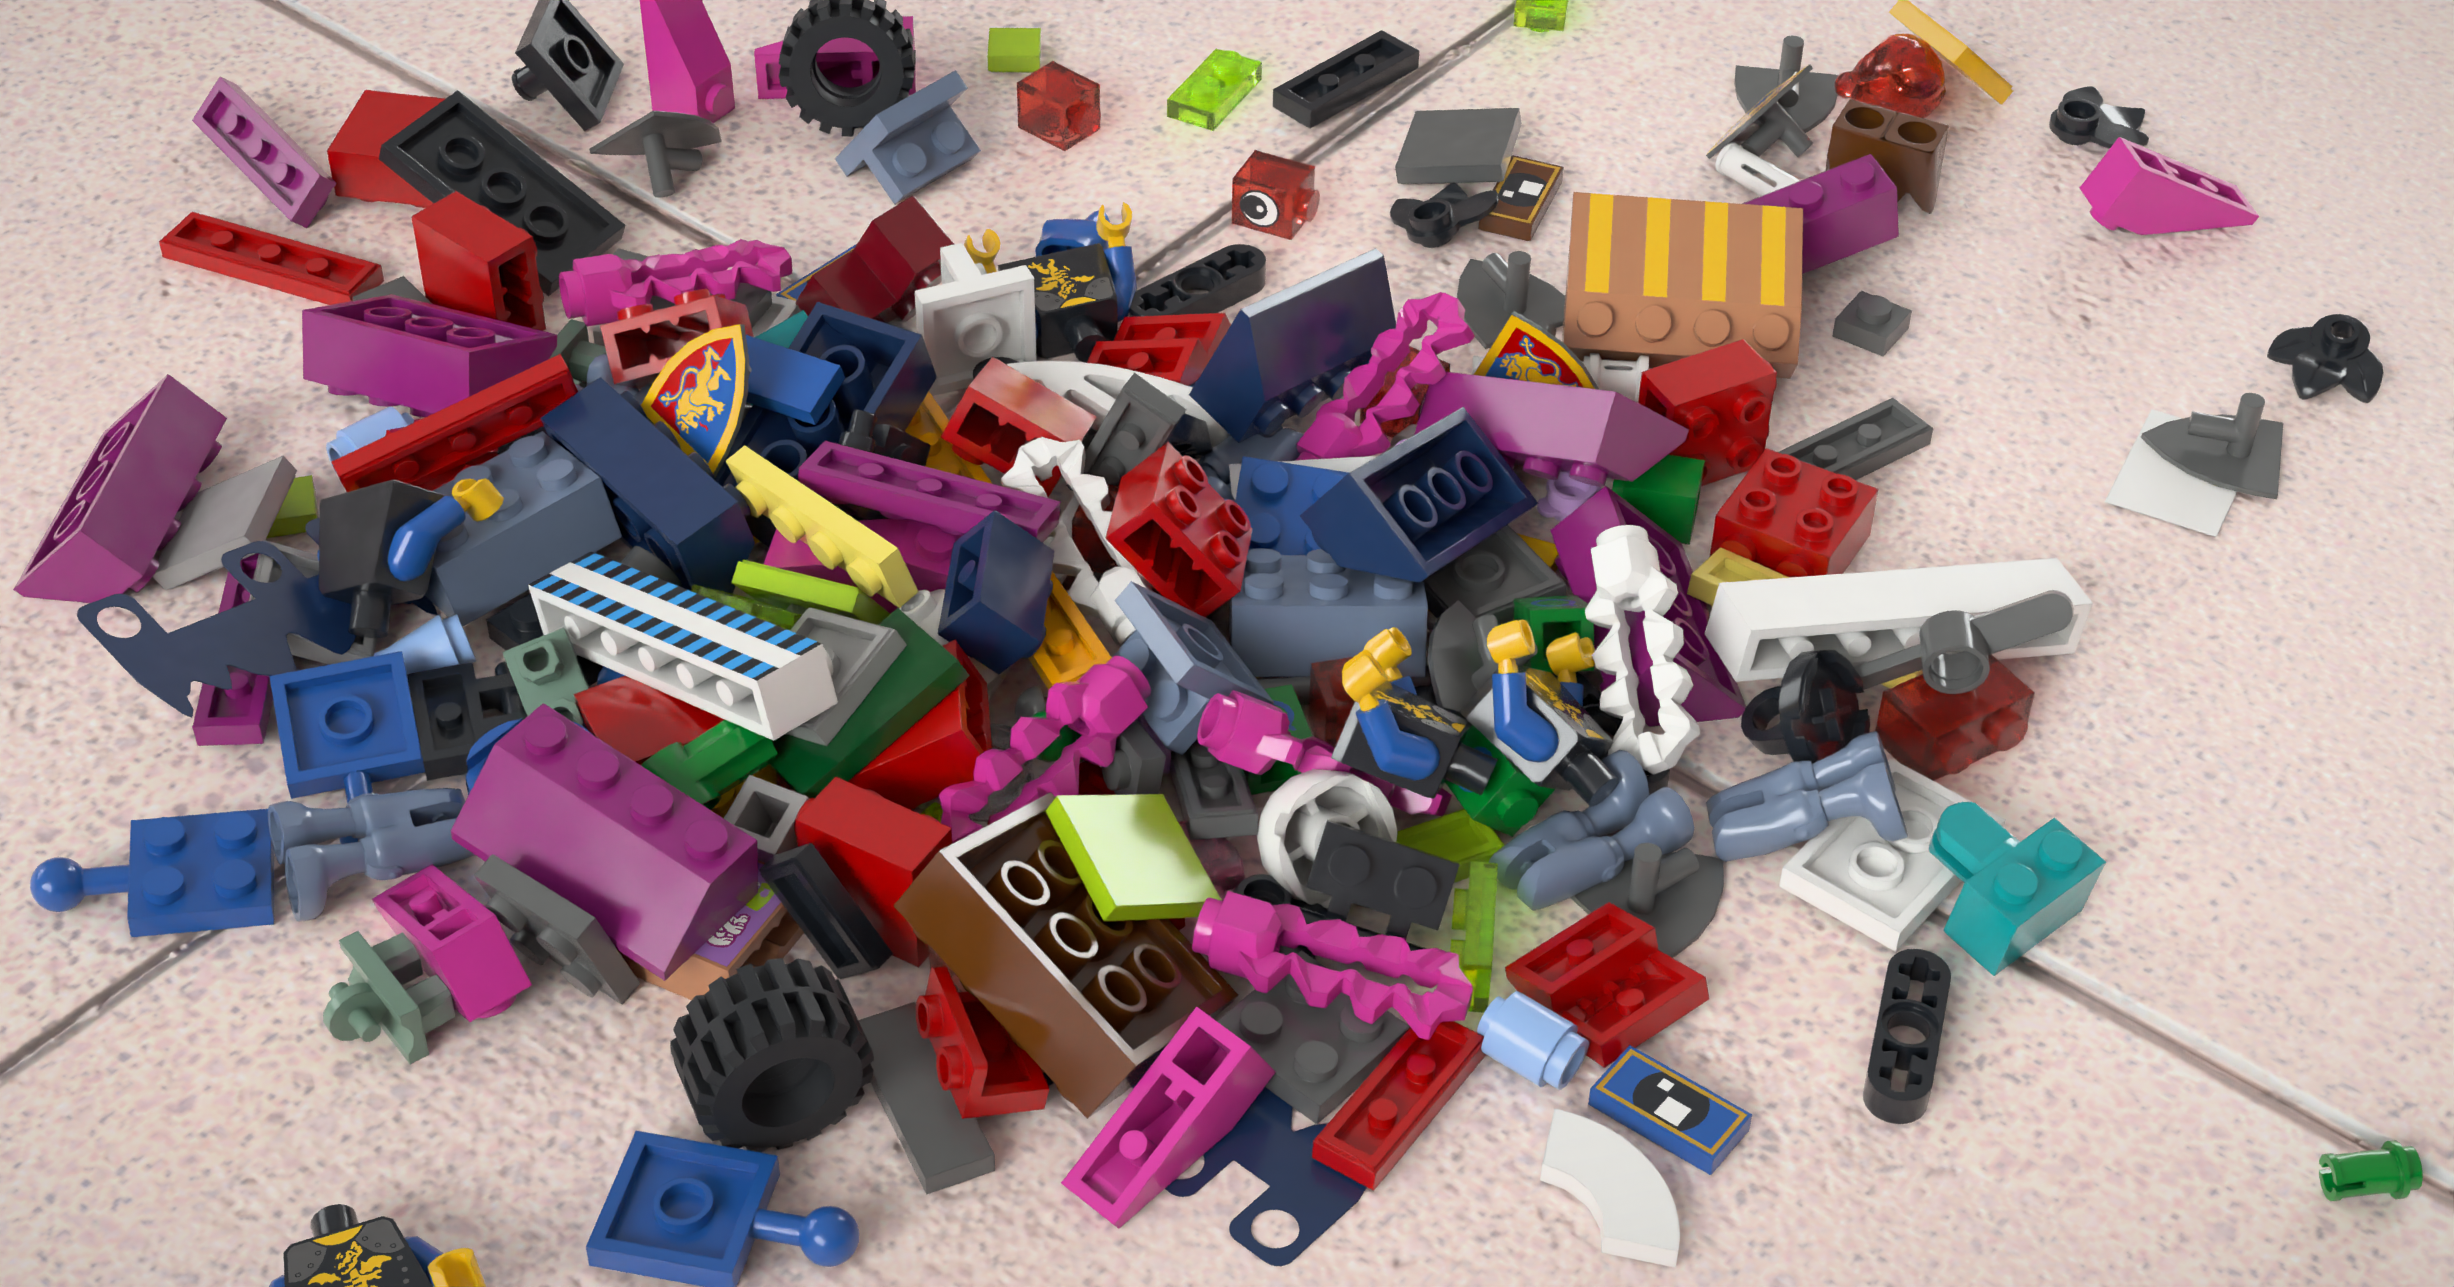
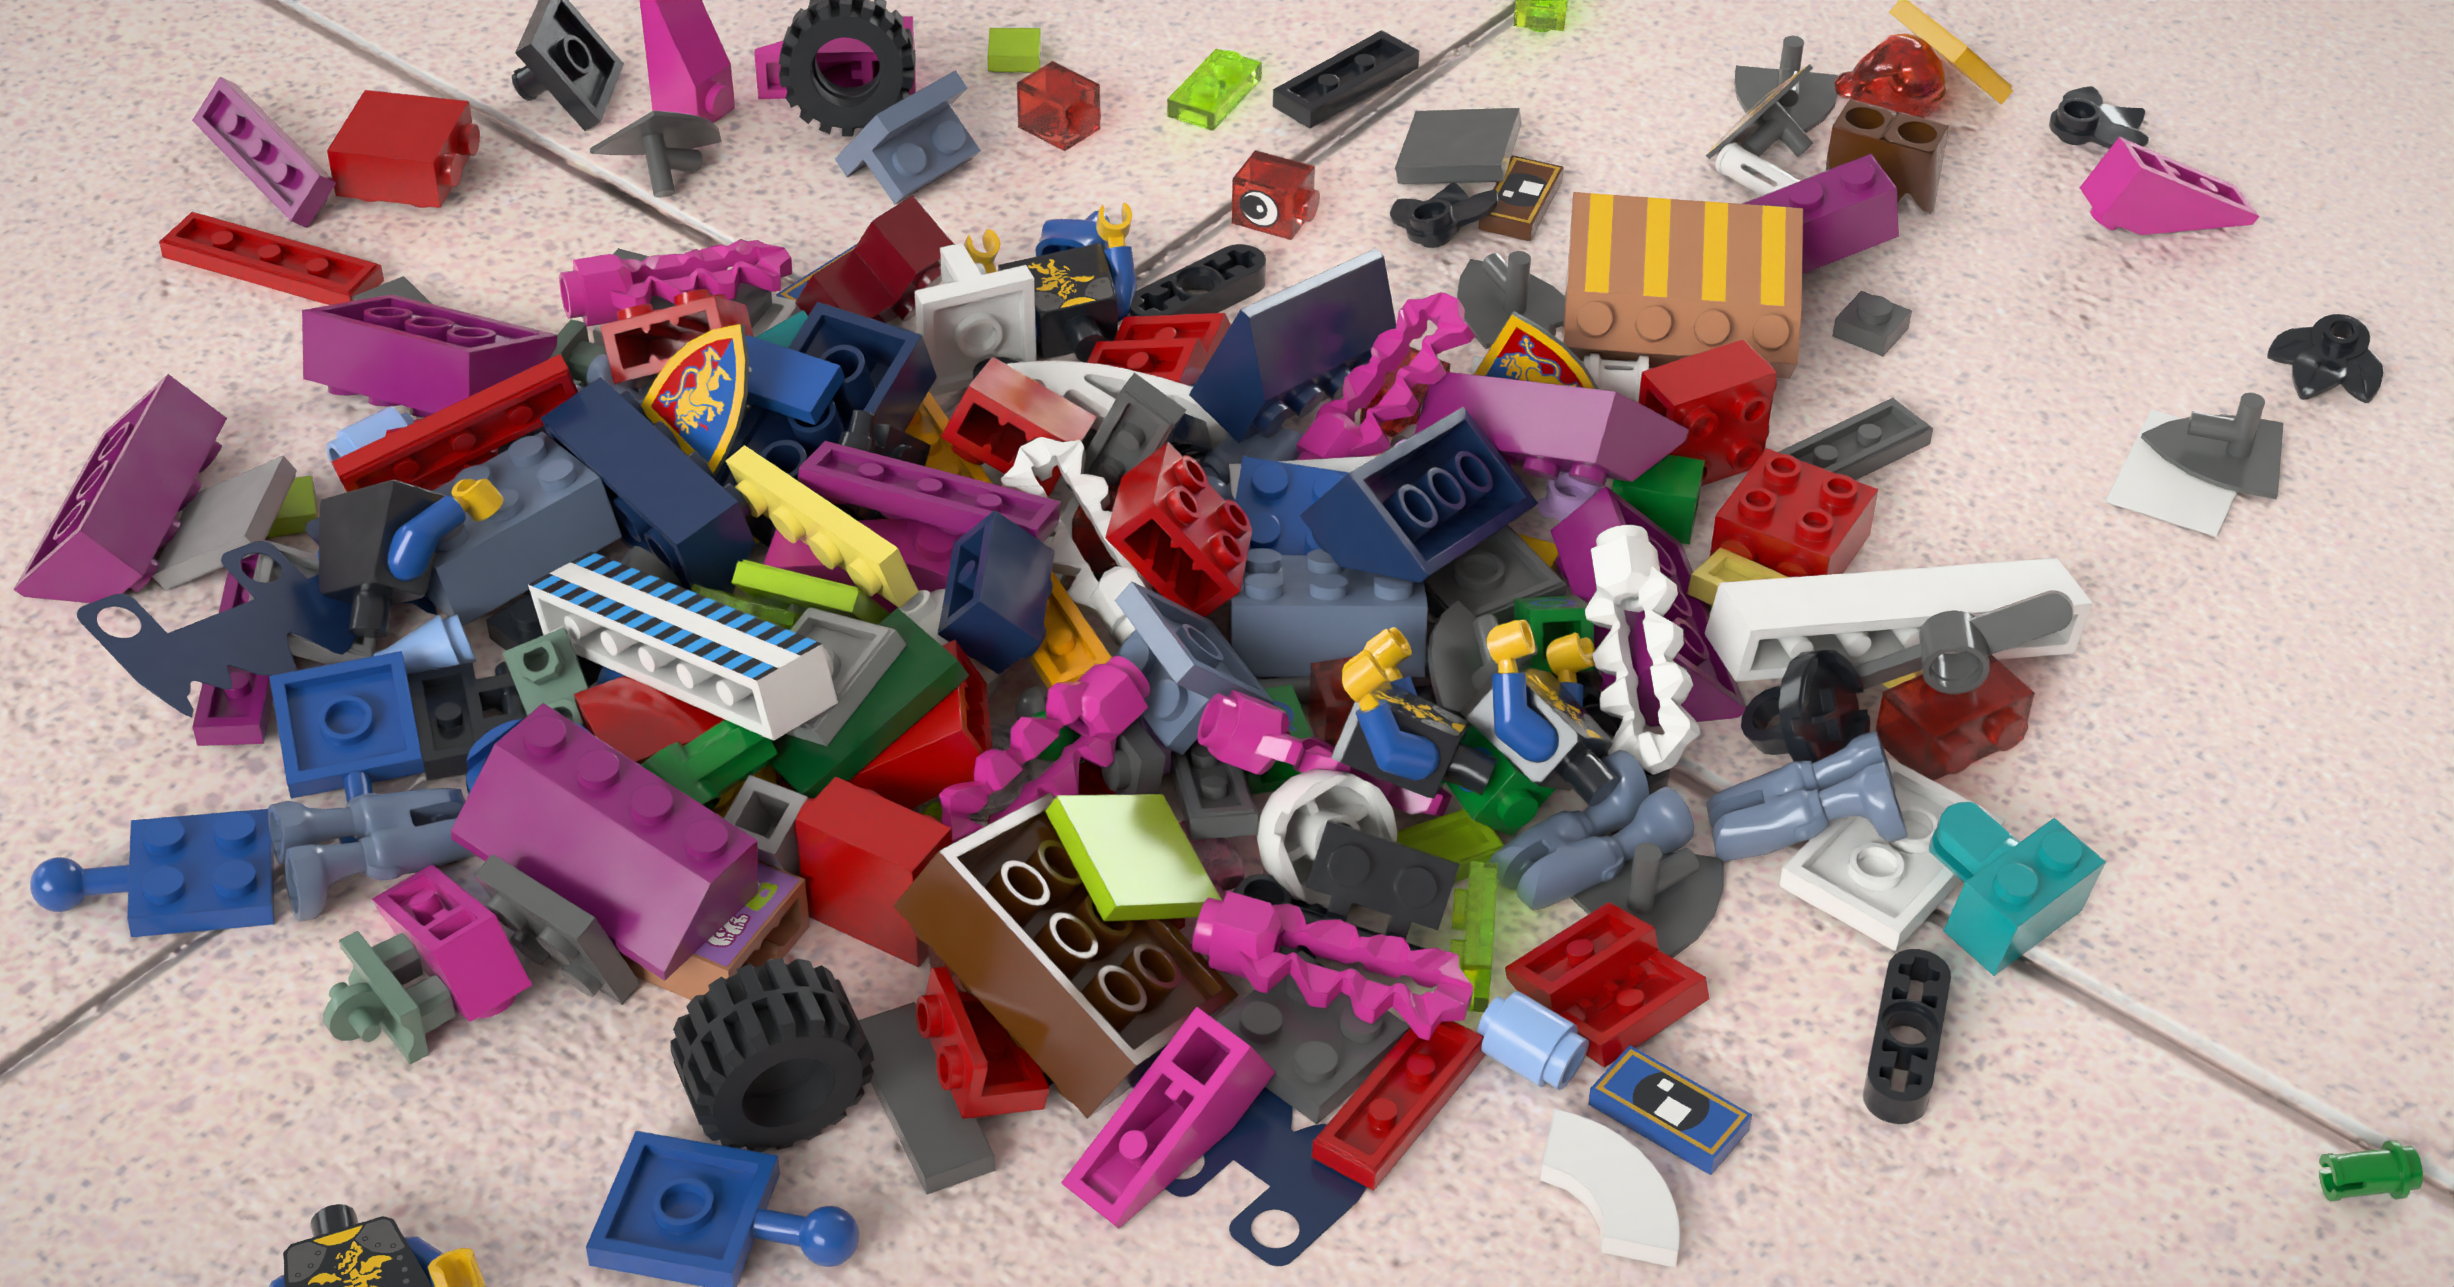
(473, 154): black plate -> none
(478, 262): red brick -> none
(825, 911): black tile -> none

